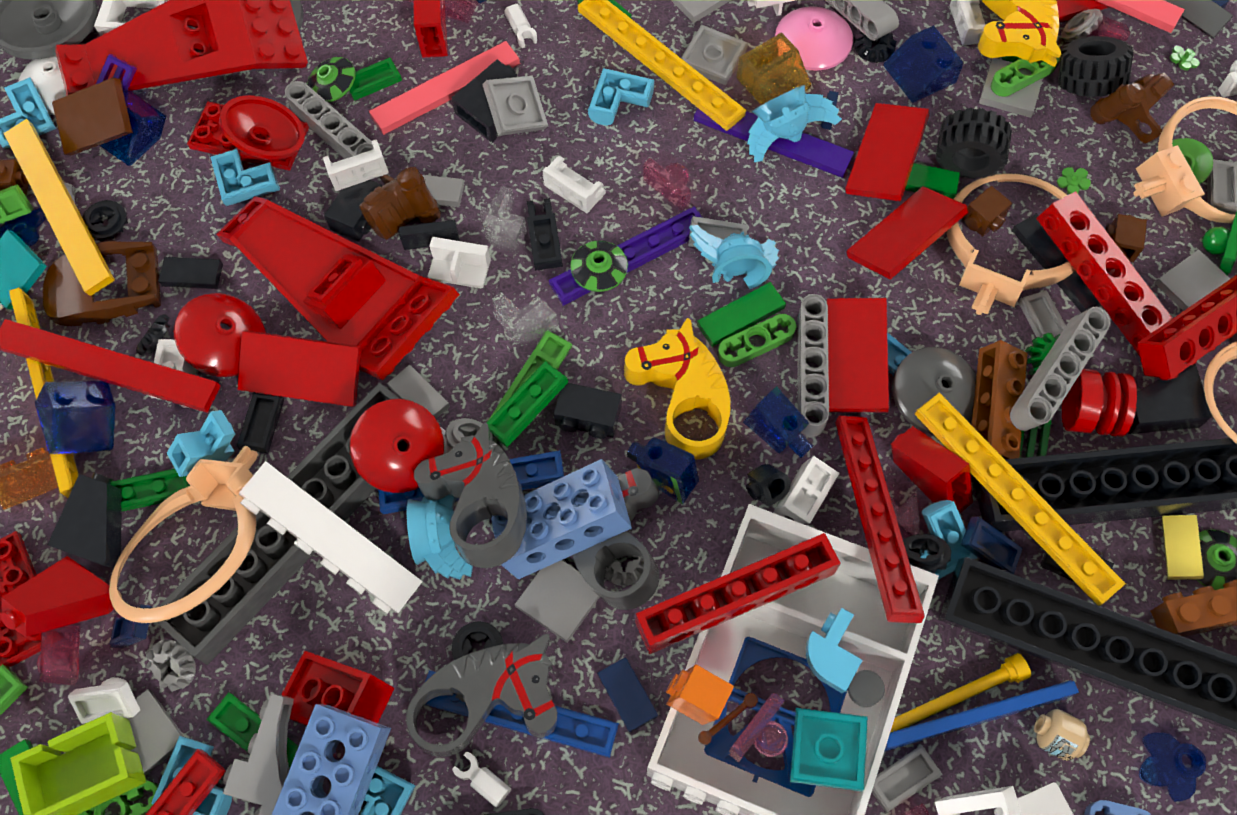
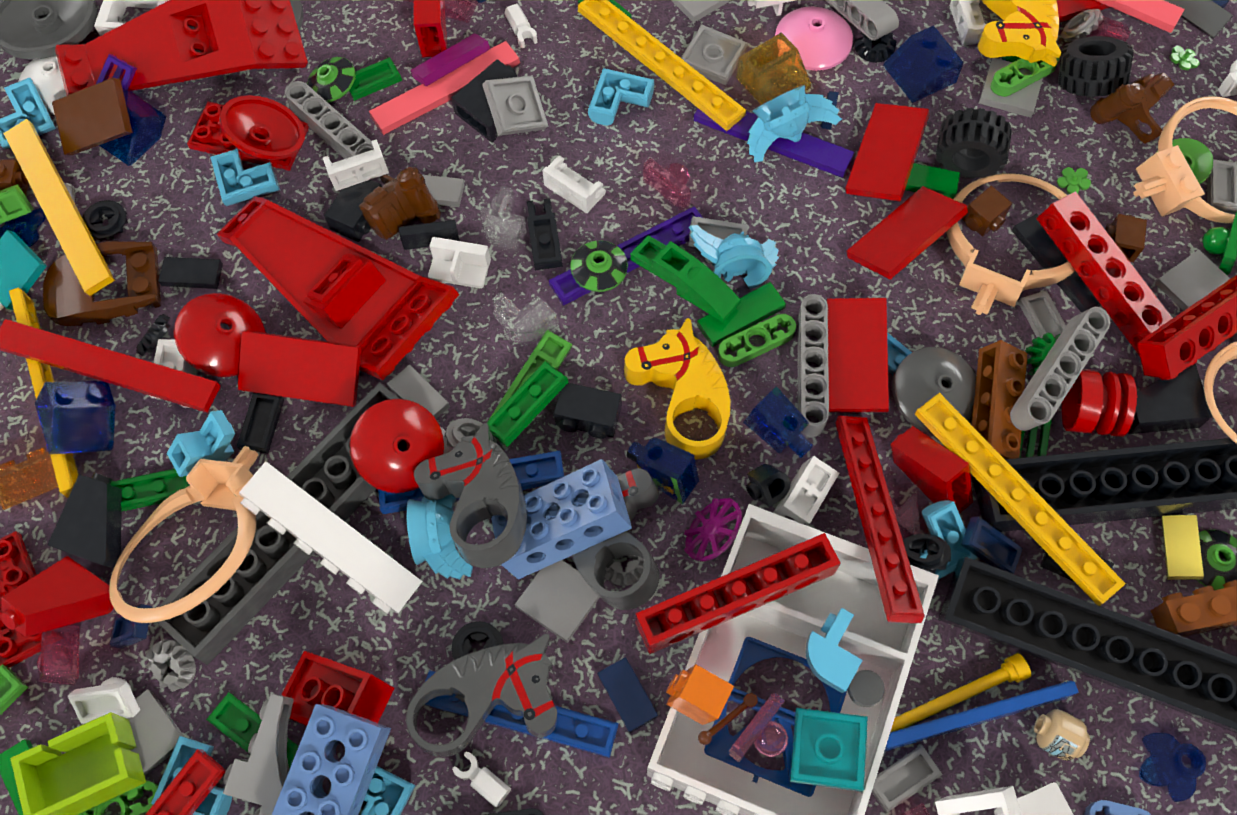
(450, 59): none -> magenta tile
(689, 276): none -> green slope
(713, 529): none -> magenta wheel

